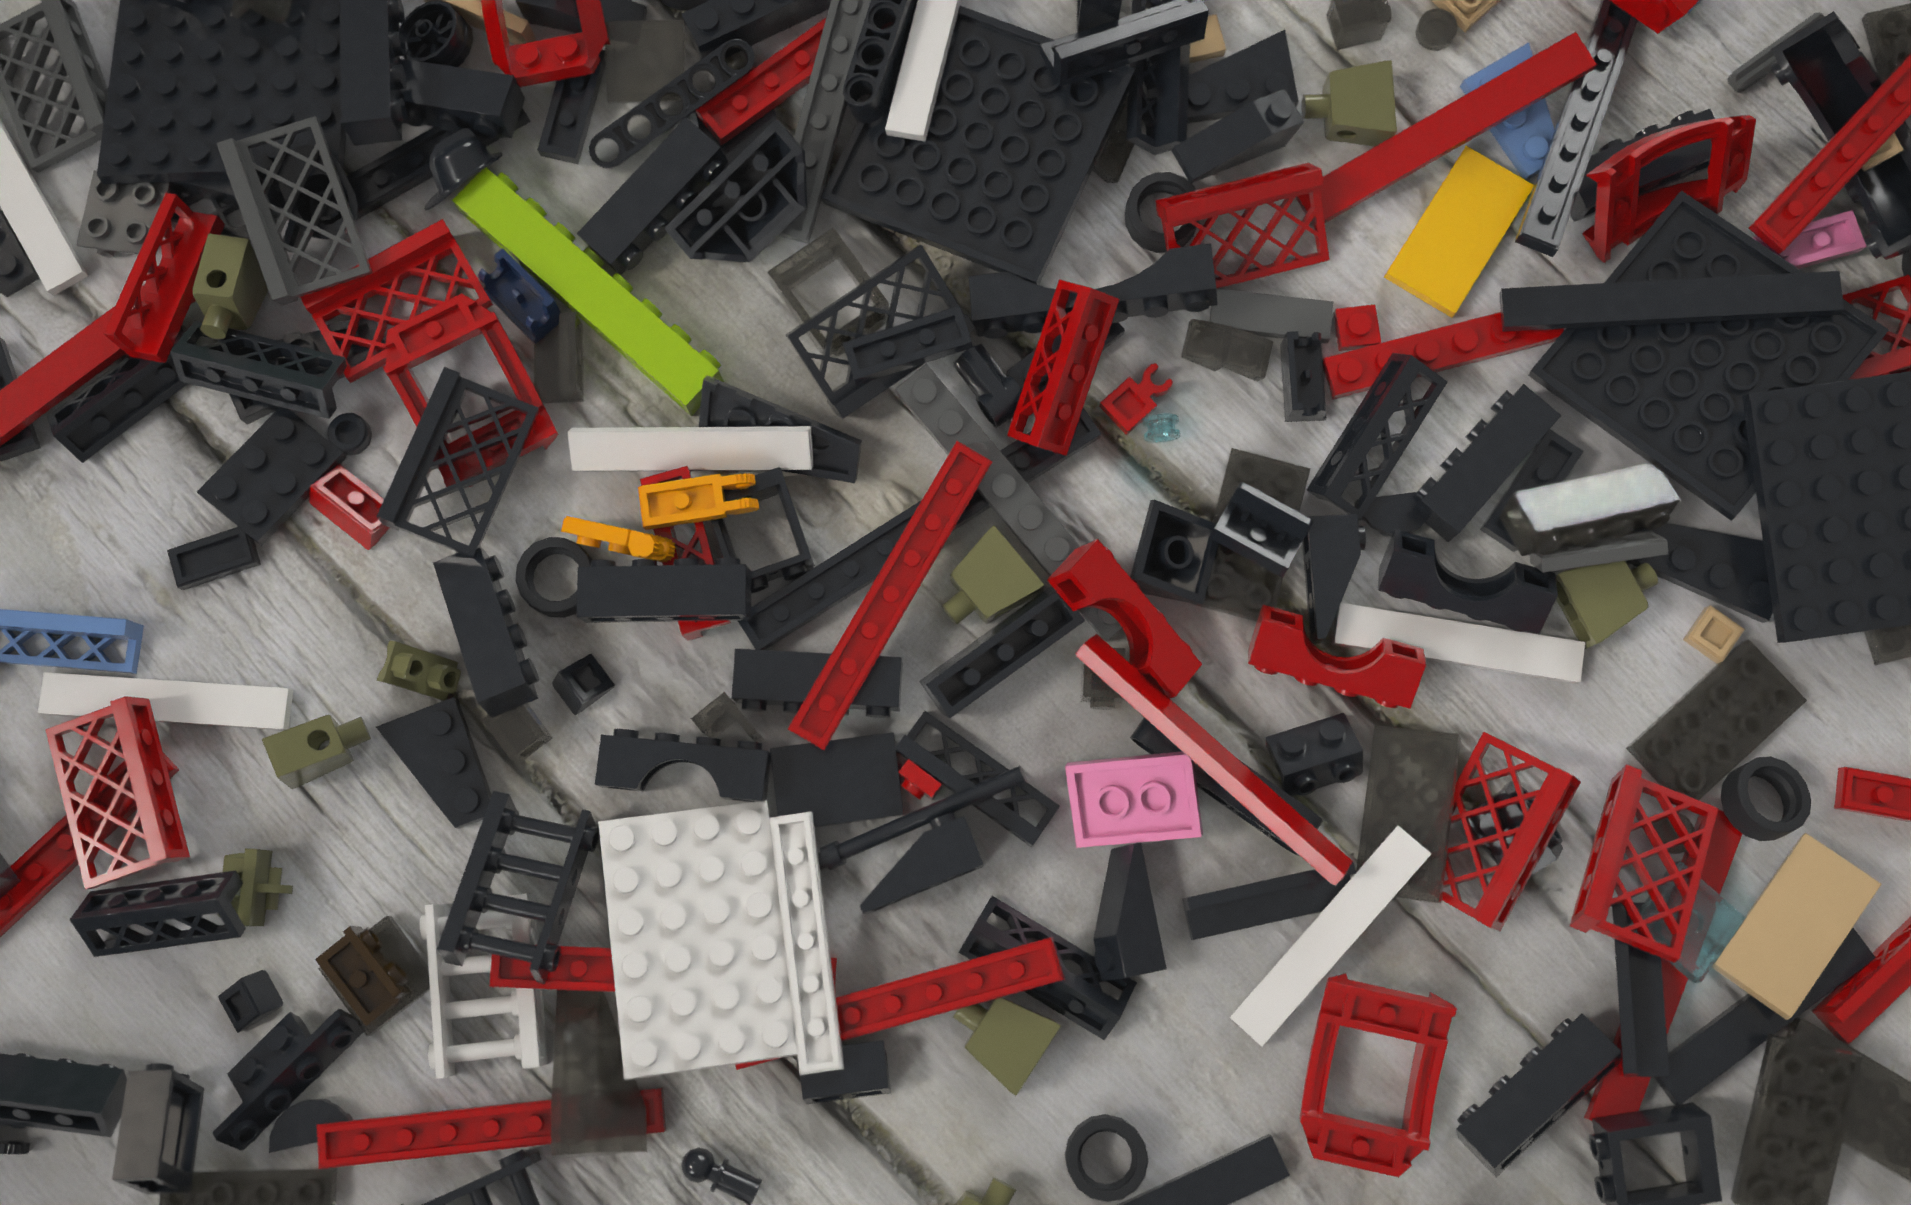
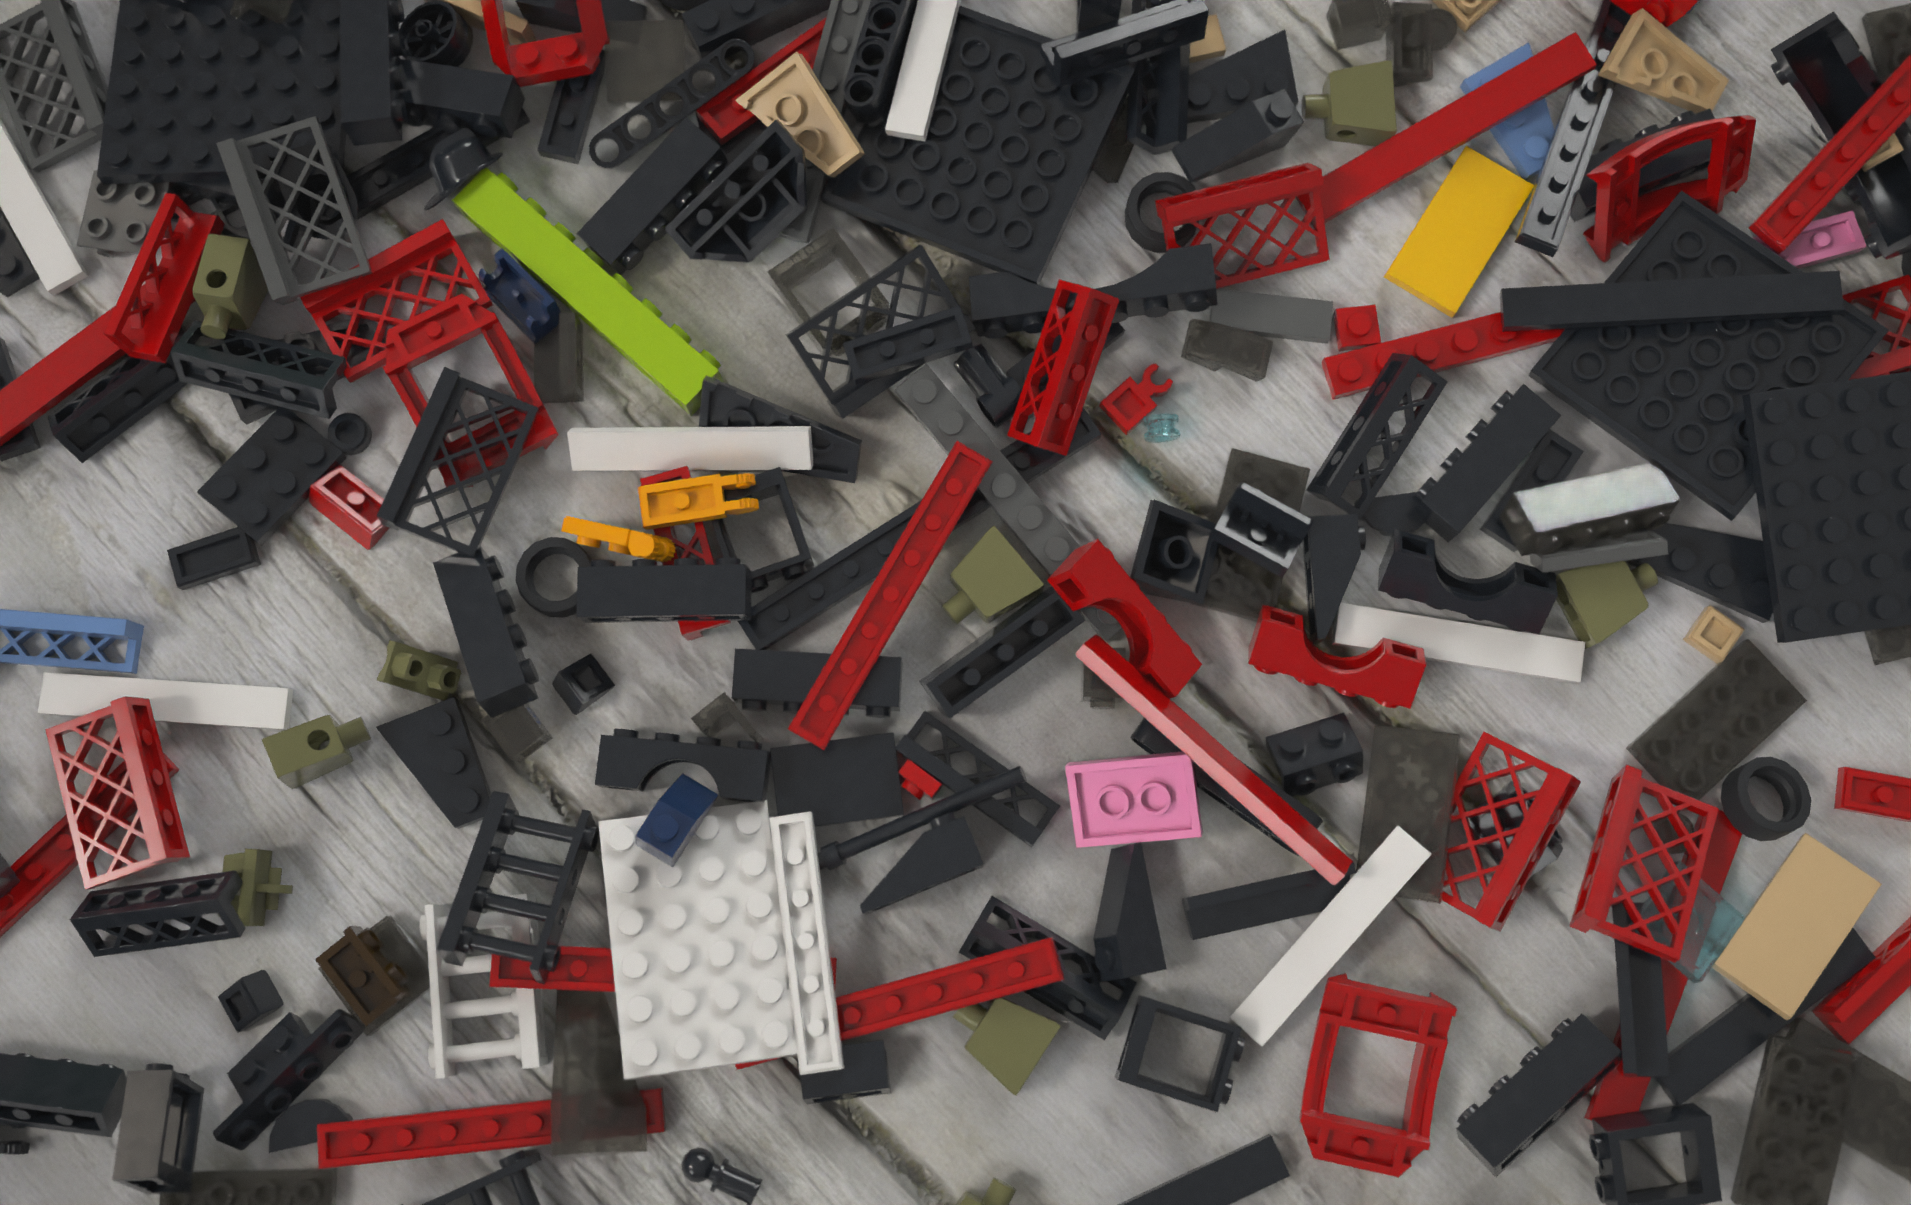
(675, 819): none -> dark blue slope
(807, 112): none -> tan wing
(1138, 1166): black tyre -> none
(1219, 1084): none -> black window
(1302, 378): black hinge -> none
(1410, 43): none -> clear smoke slope
(1662, 66): none -> tan wing
(1761, 63): dark grey axle -> none

